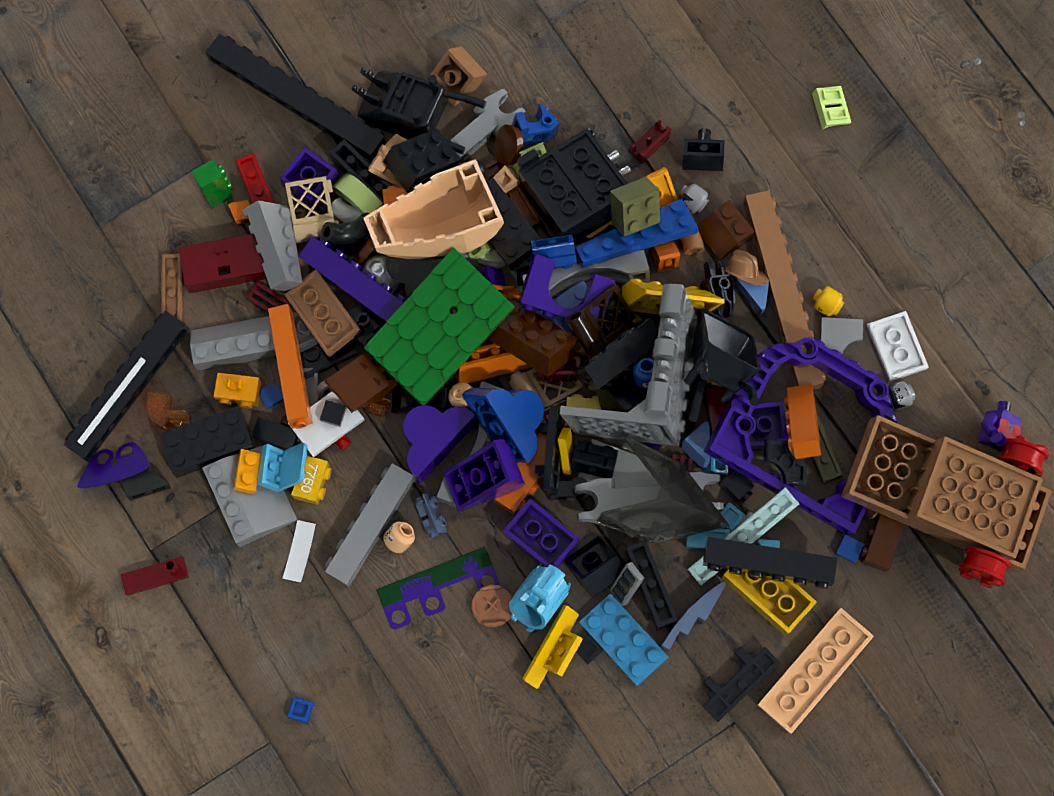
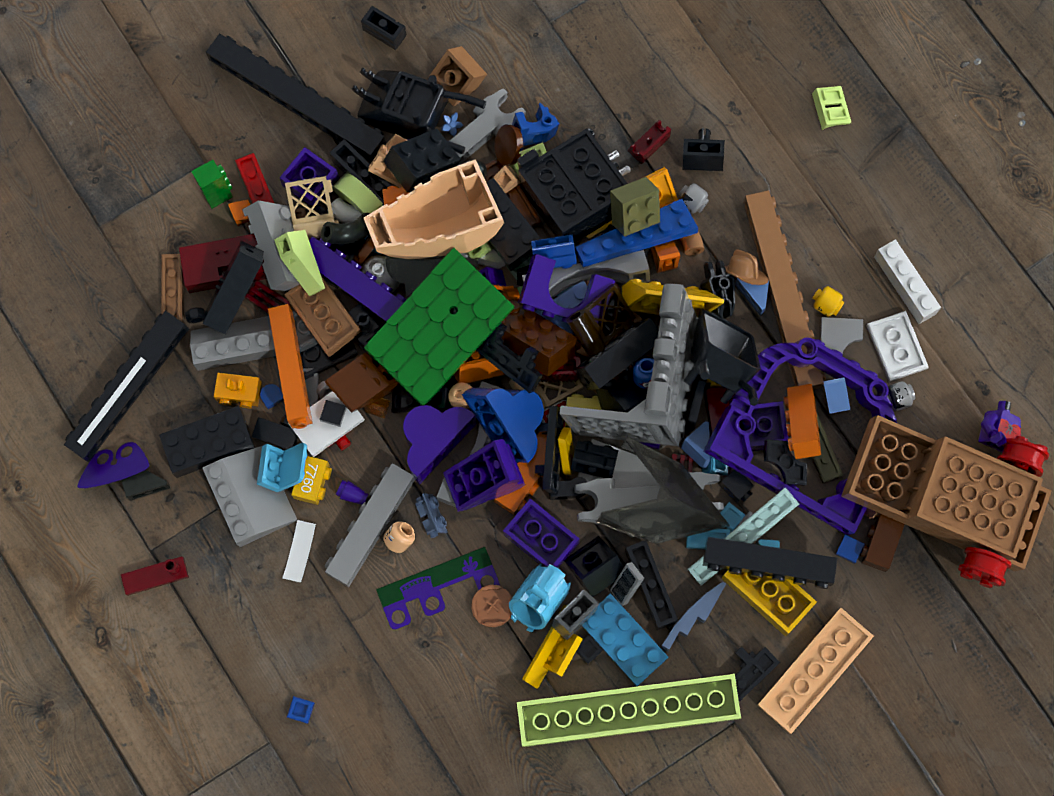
(159, 410): clear orange brick -> none
(195, 315): none -> black tile
(233, 287): none -> black brick
(247, 471): light orange plate -> none
(299, 259): none -> yellowish green slope
(350, 492): none -> dark purple cone
(383, 27): none -> black brick
(451, 124): none -> medium blue plant
(518, 368): none -> black hinge
(575, 614): none -> dark grey brick
(628, 710): none -> yellowish green brick
(725, 230): reddish brown slope -> none
(836, 395): none -> medium blue slope
(907, 281): none -> white brick

